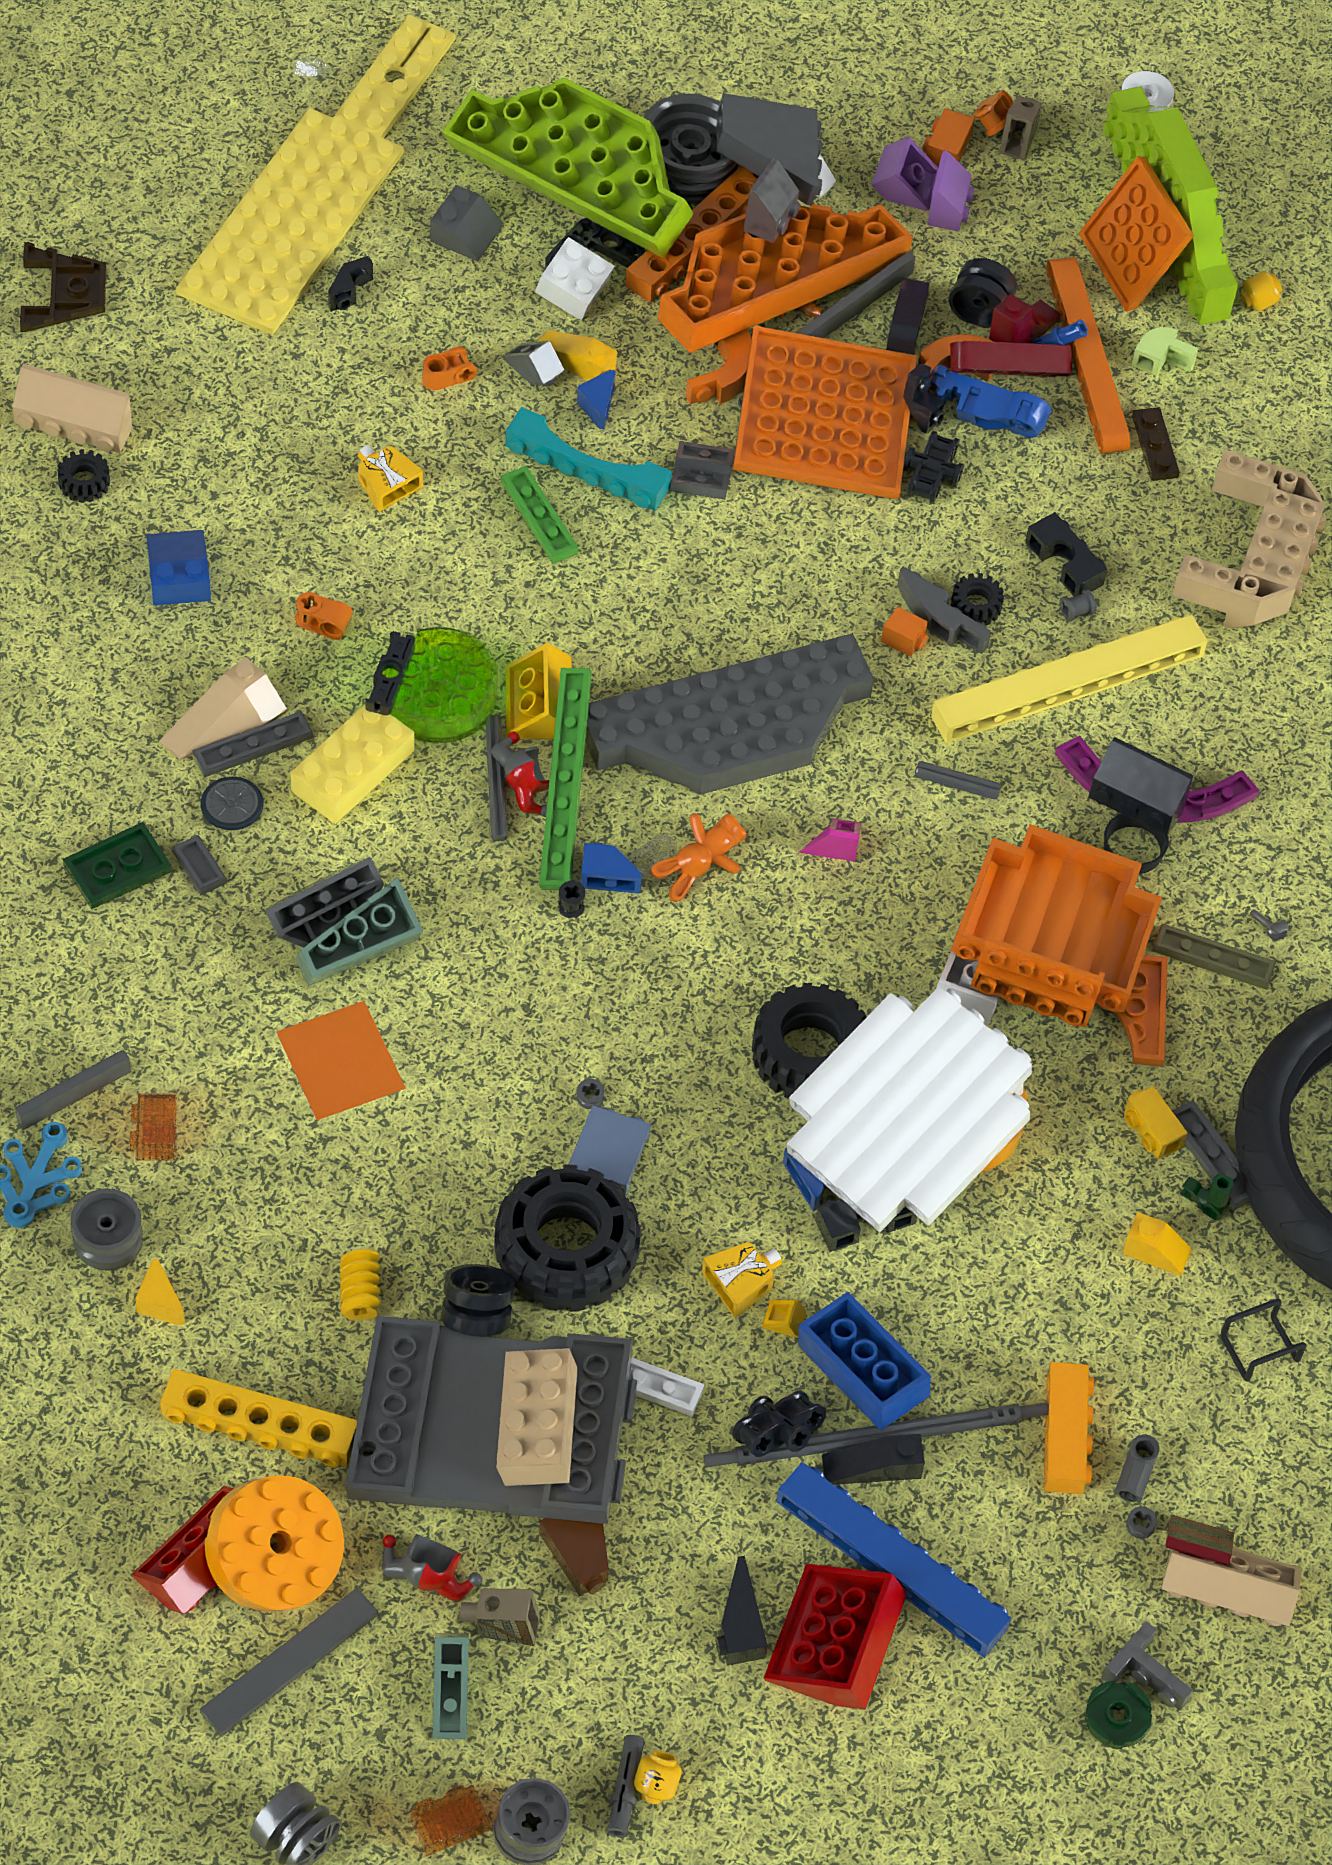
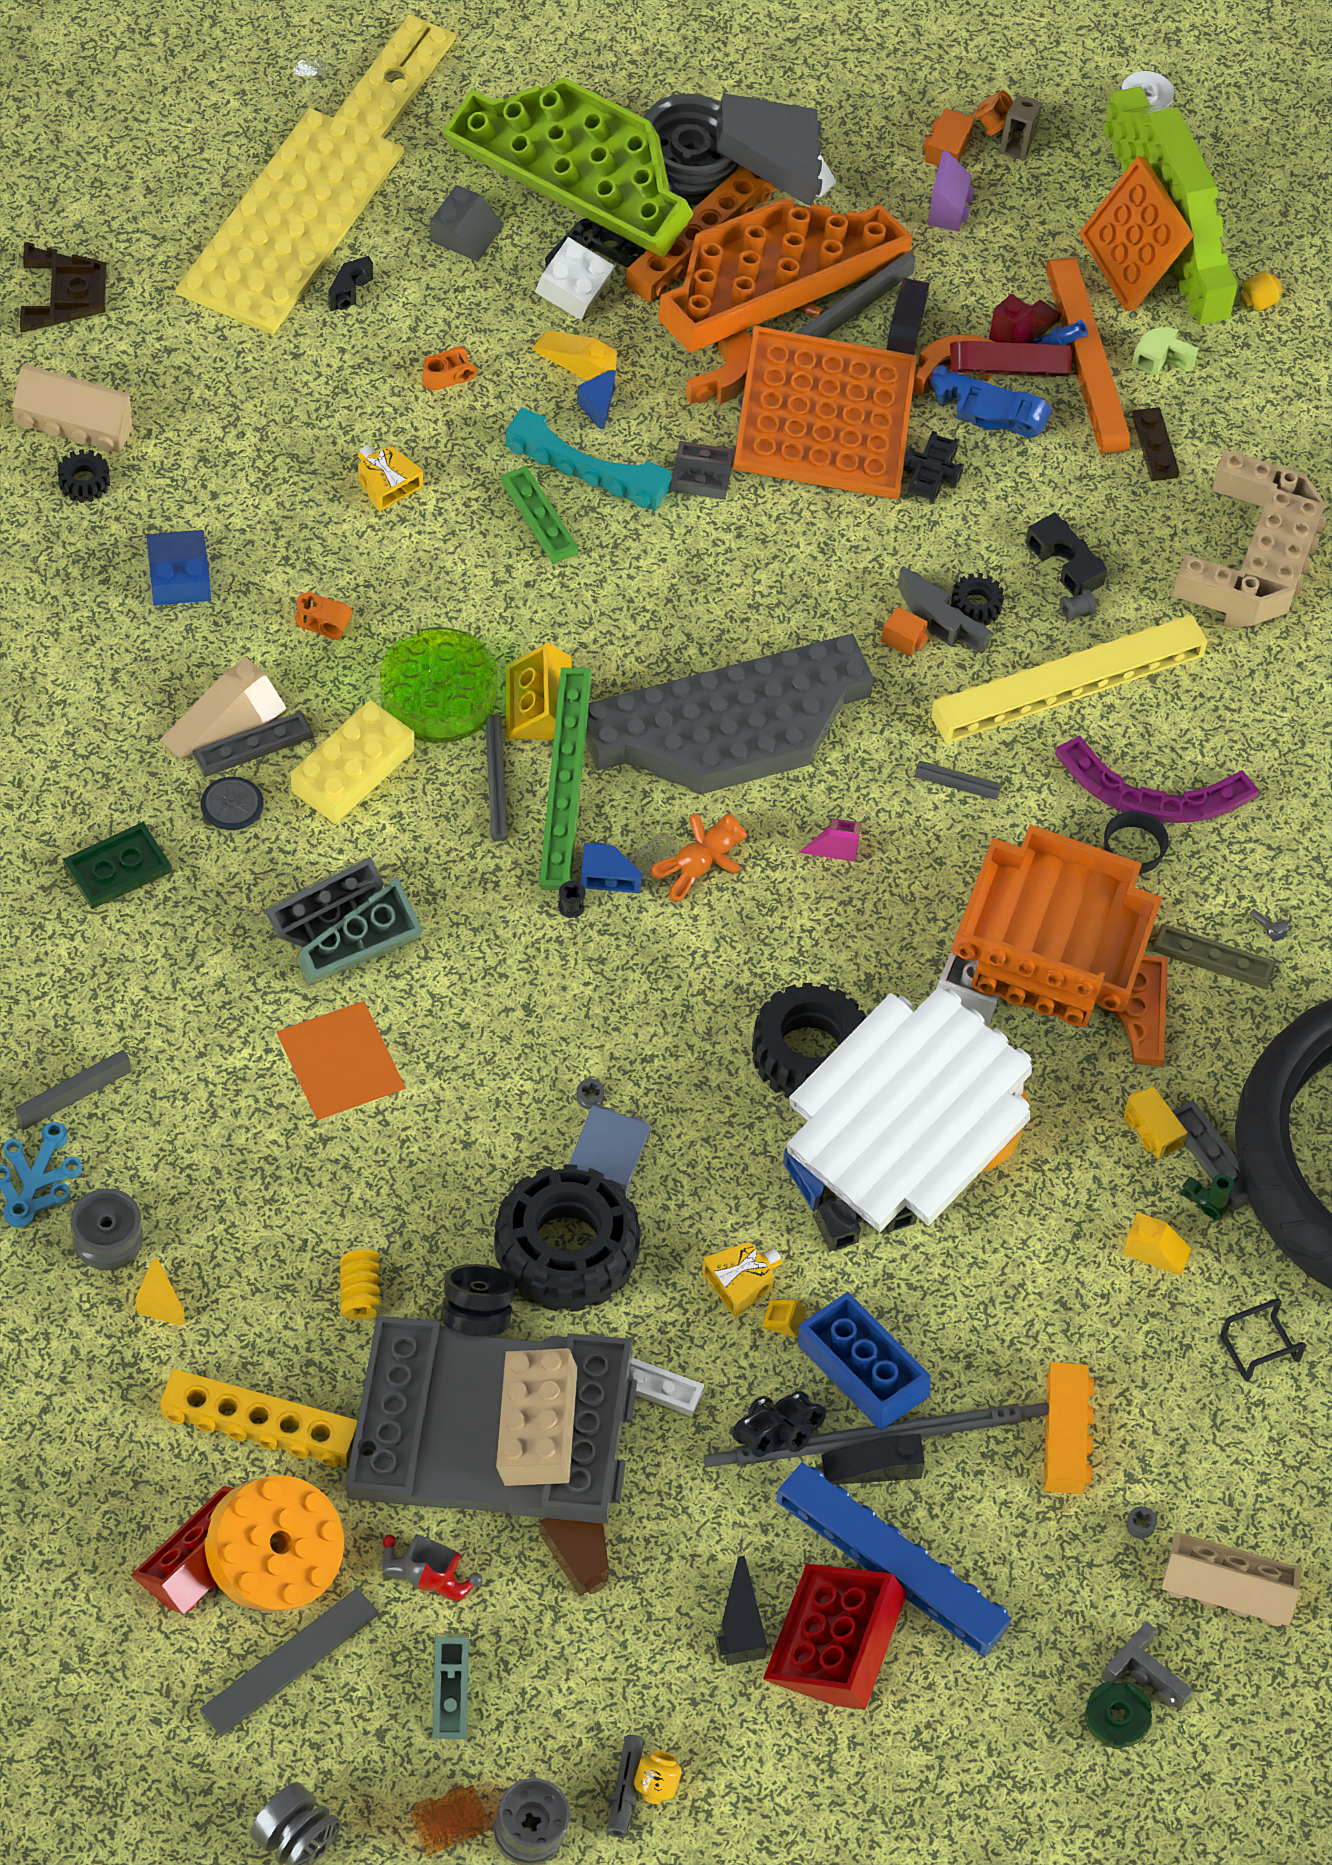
(155, 1126): clear orange brick -> none
(199, 865): dark grey tile -> none
(387, 689): black piece -> none
(504, 1615): dark tan torso -> none
(522, 772): piece -> none
(535, 362): dark grey slope -> none
(771, 203): flat silver slope -> none
(905, 175): medium lavender slope -> none
(923, 405): black slope -> none
(979, 289): black wheel -> none
(1137, 1469): dark grey piece -> none
(1141, 786): black slope -> none
(1199, 1540): dark red tile -> none

